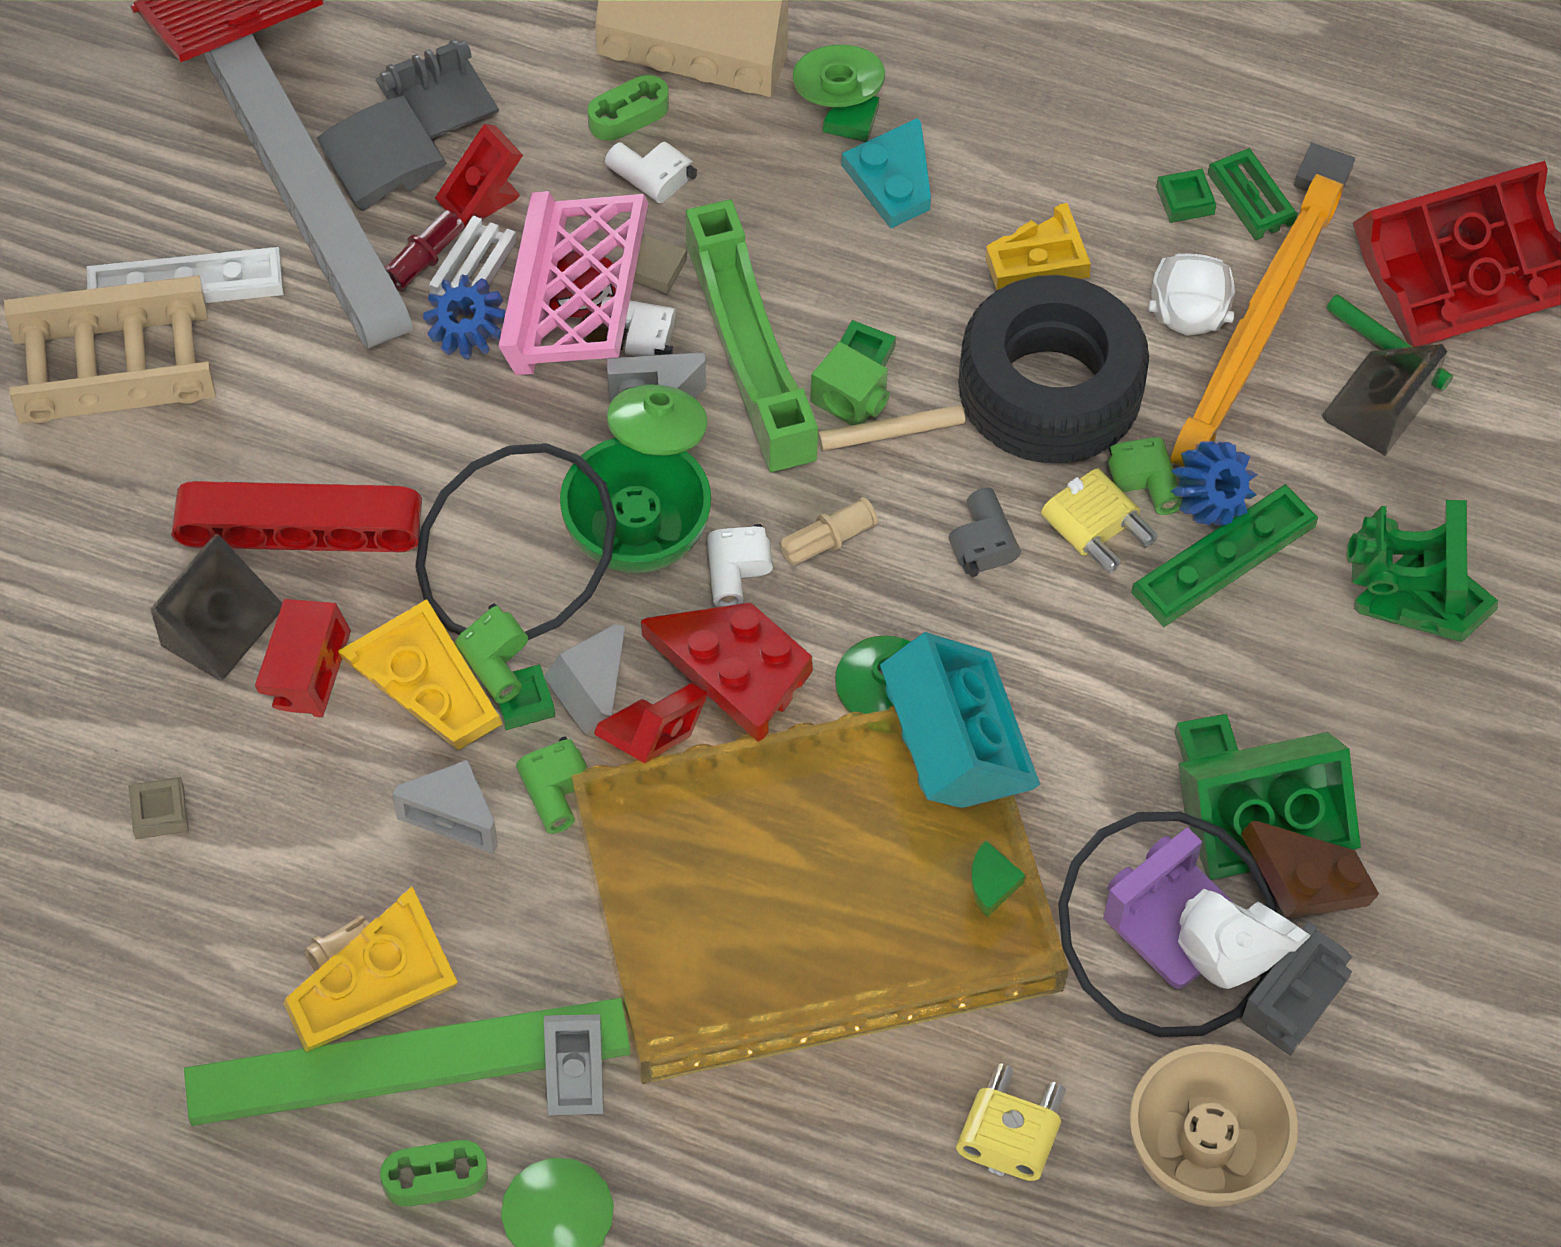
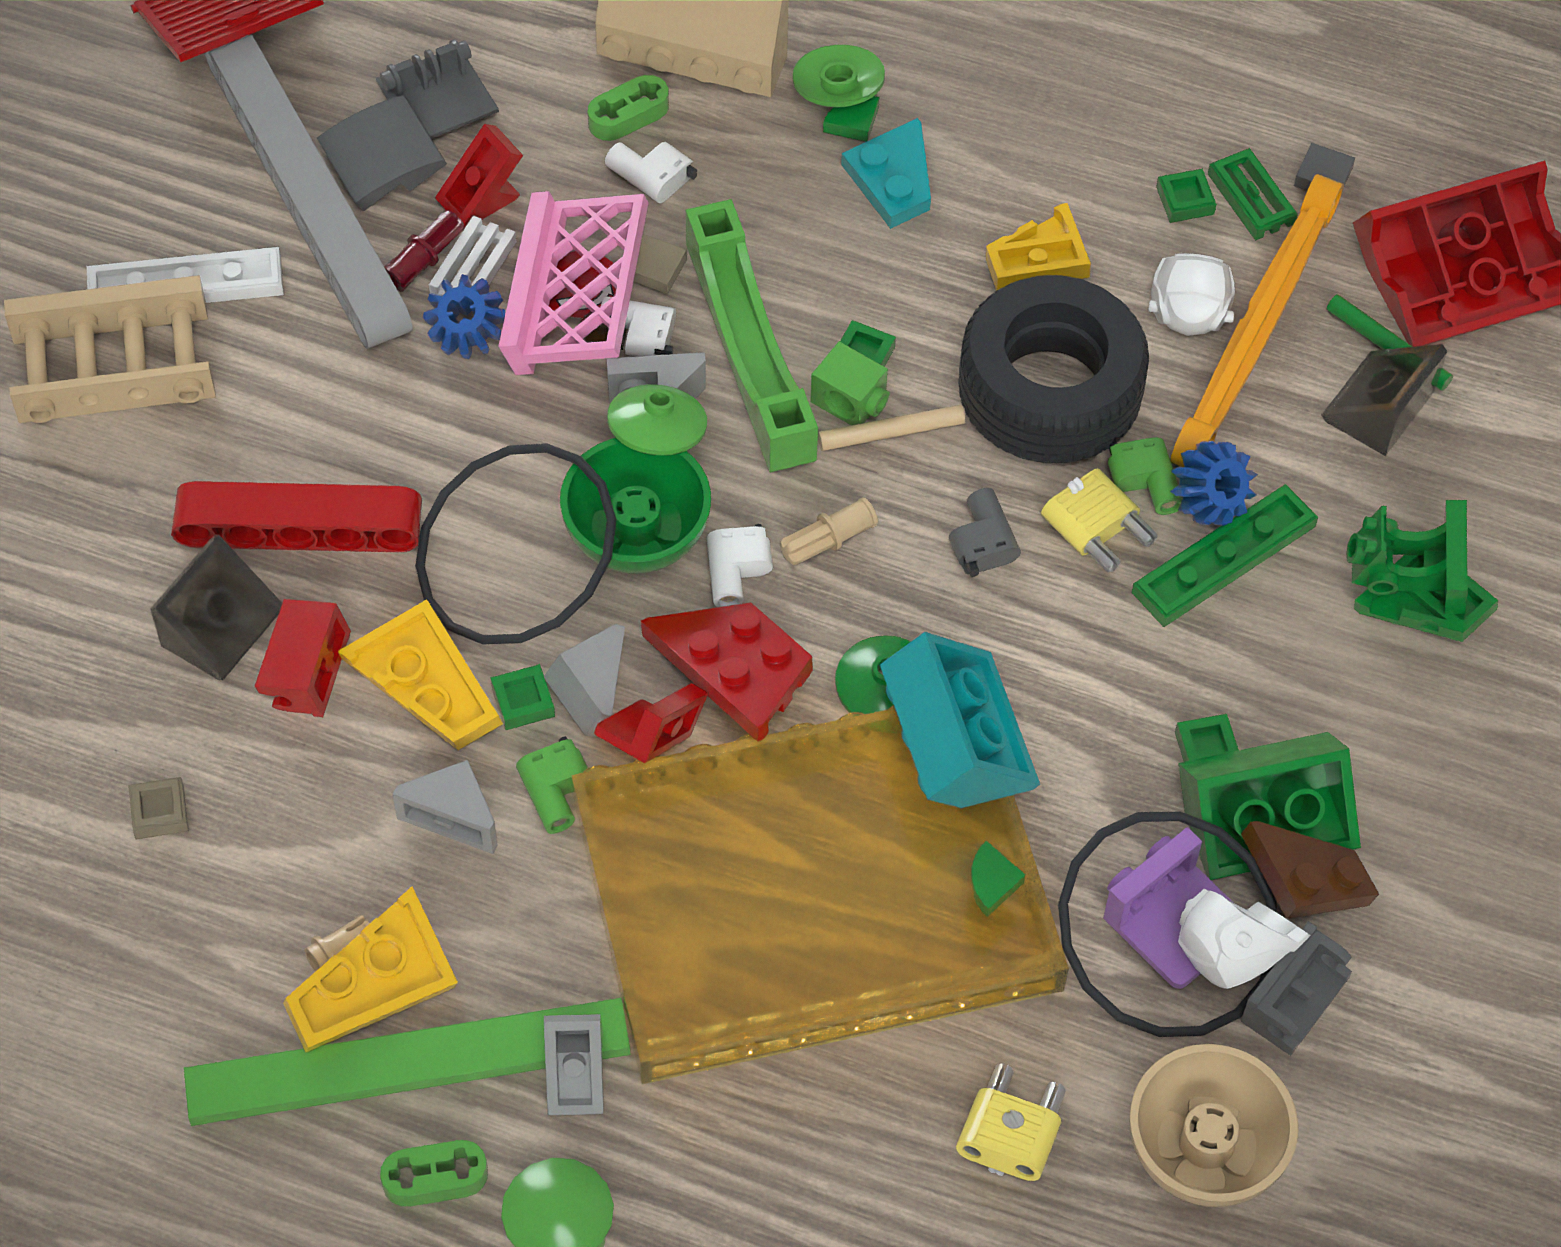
(488, 647): bright green piece -> none

